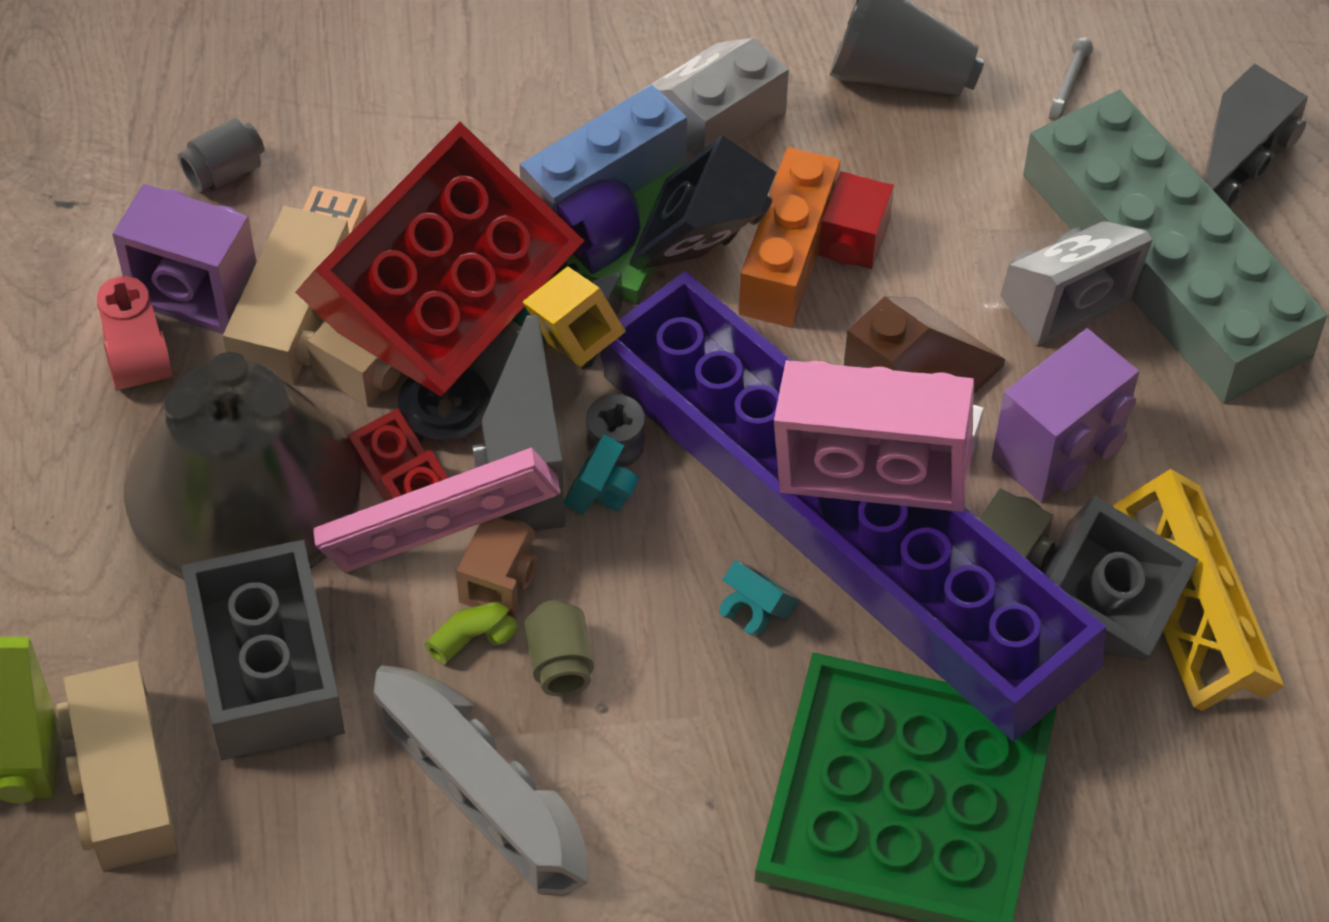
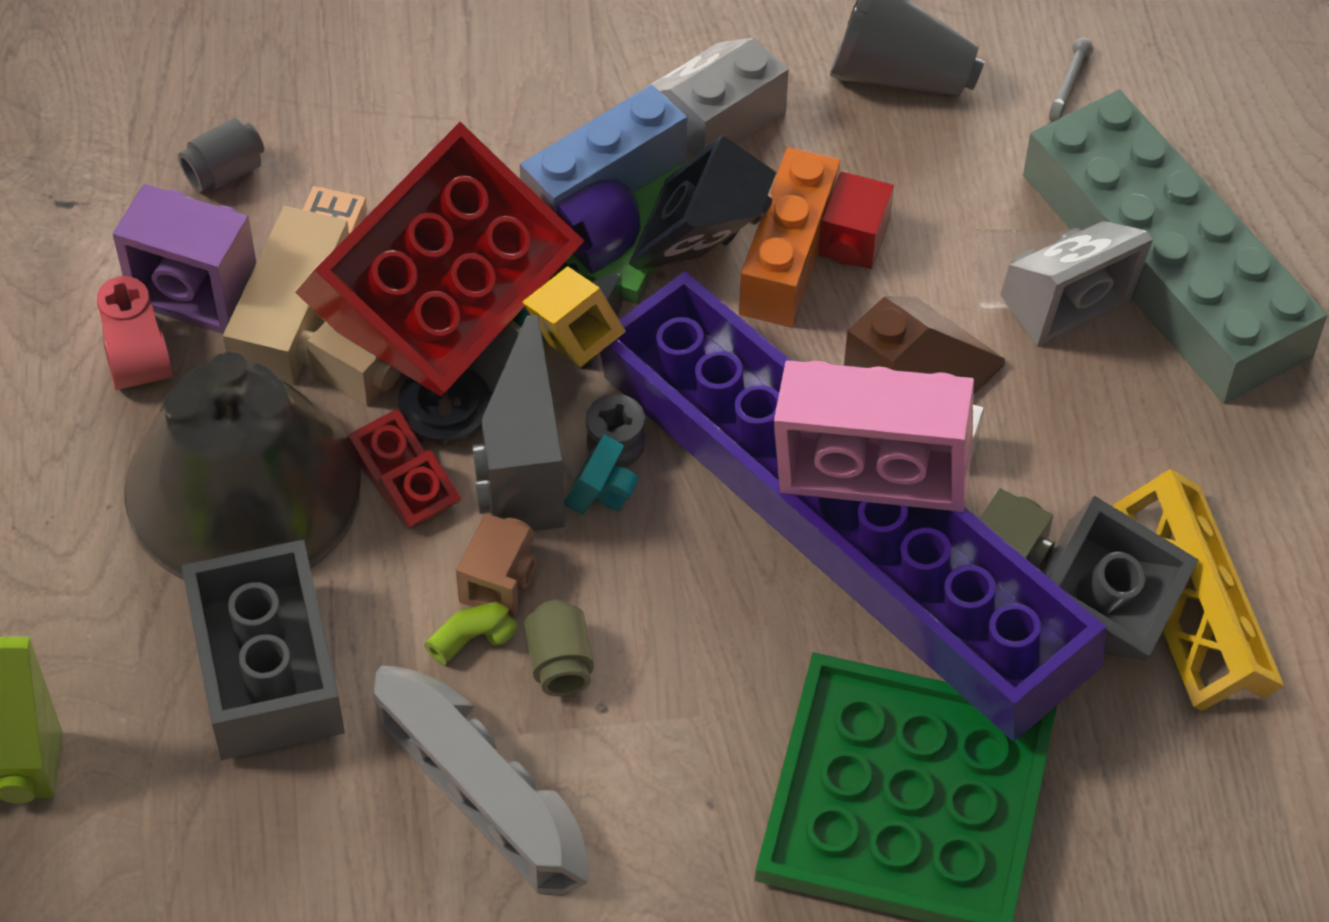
(116, 766): tan brick -> none
(437, 510): bright pink tile -> none
(759, 593): teal tile -> none
(1065, 416): medium lavender brick -> none
(1251, 126): dark grey slope -> none

